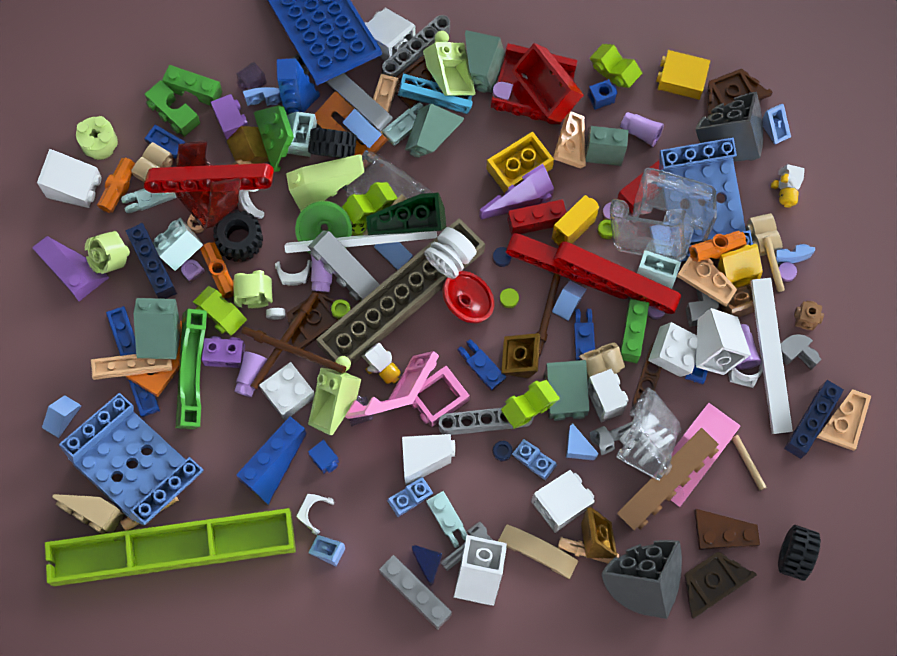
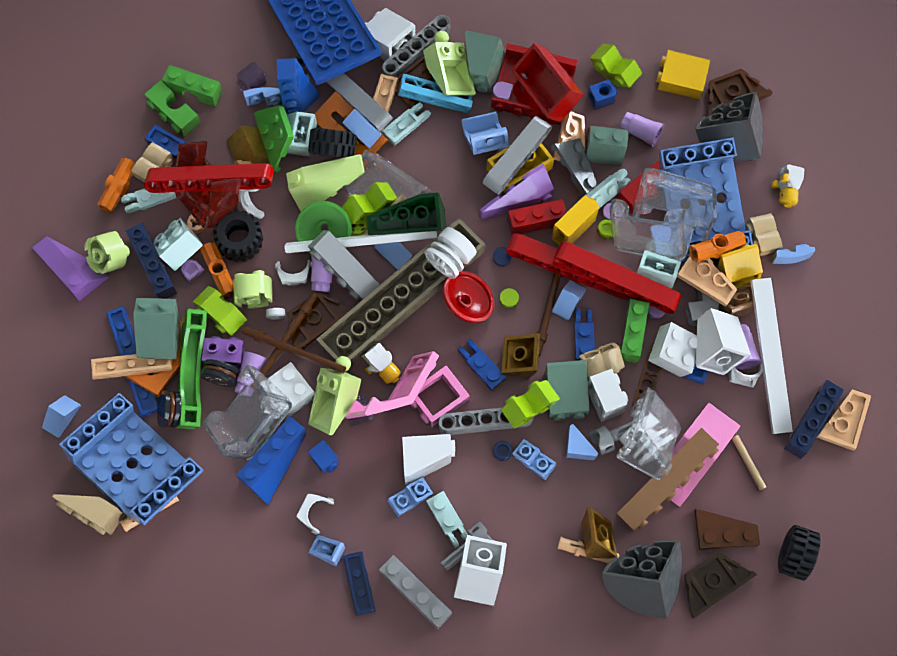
(68, 179): white slope -> none
(96, 137): yellowish green brick -> none
(169, 409): none -> black head
(169, 547): lime piece -> none
(219, 373): none -> black head
(228, 115): medium lavender brick -> none
(250, 417): none -> clear windscreen
(340, 308): lime tile -> none
(359, 583): none -> dark blue tile
(428, 562): clear blue slope -> none
(431, 129): sand green slope -> none
(484, 133): none -> light blue panel
(517, 155): none -> light grey beam
(538, 550): tan slope -> none
(562, 500): white slope -> none
(576, 161): none -> dark grey wing
(609, 187): none -> light aqua hinge
(773, 264): tan bar -> none
(776, 124): light blue slope -> none
(788, 271): lavender tile -> none
(799, 346): light grey brick -> none
(808, 315): medium nougat brick -> none

